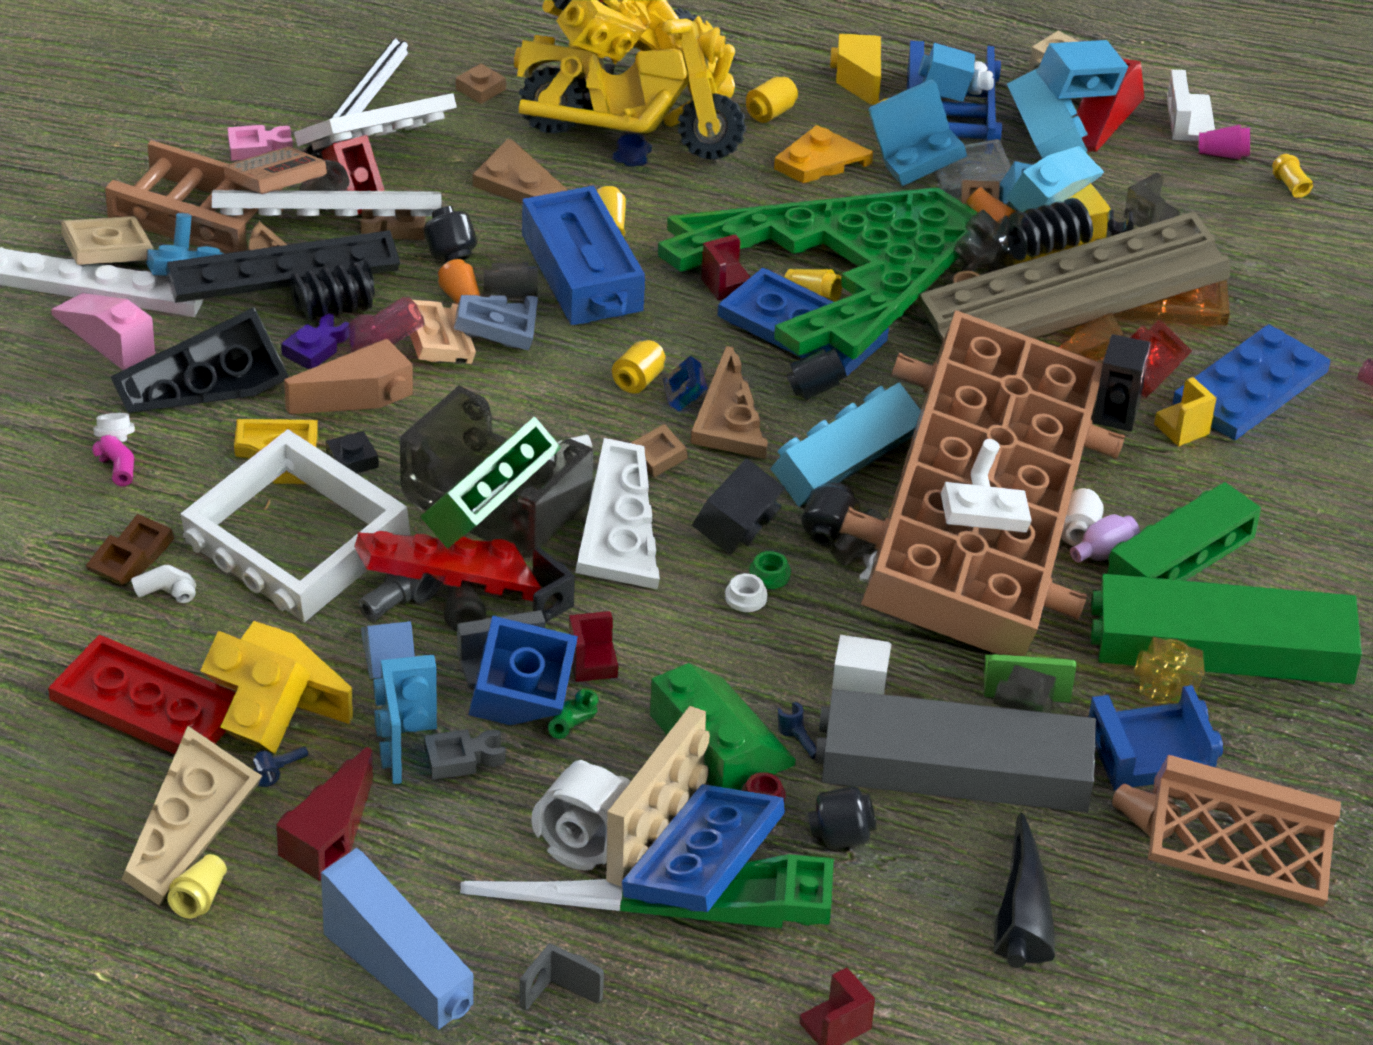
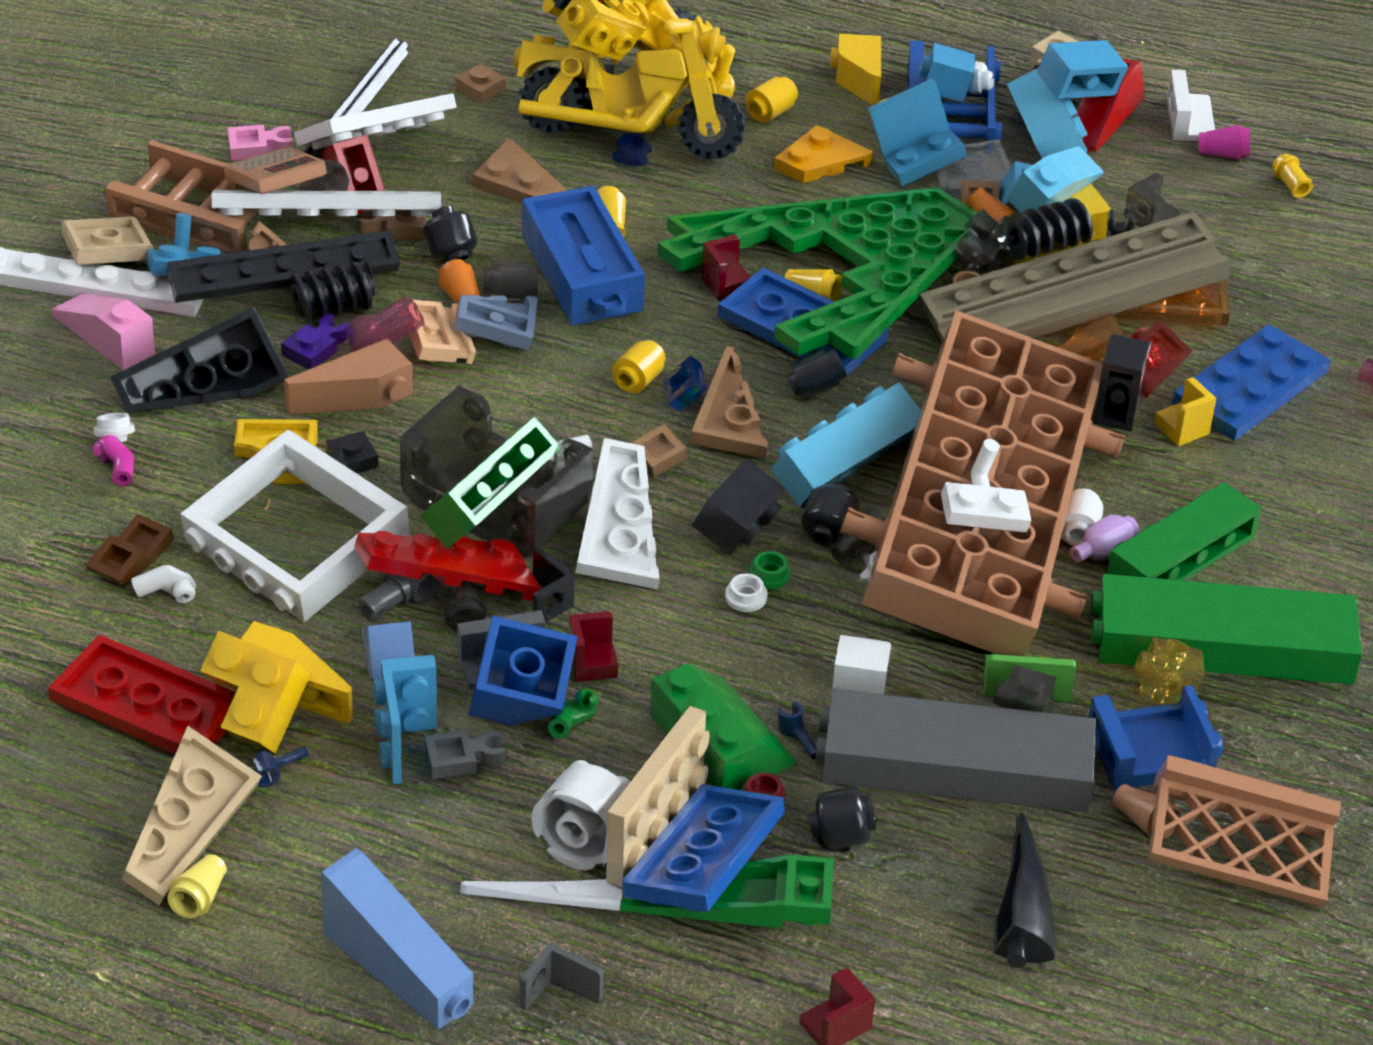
(327, 820): dark red slope -> none

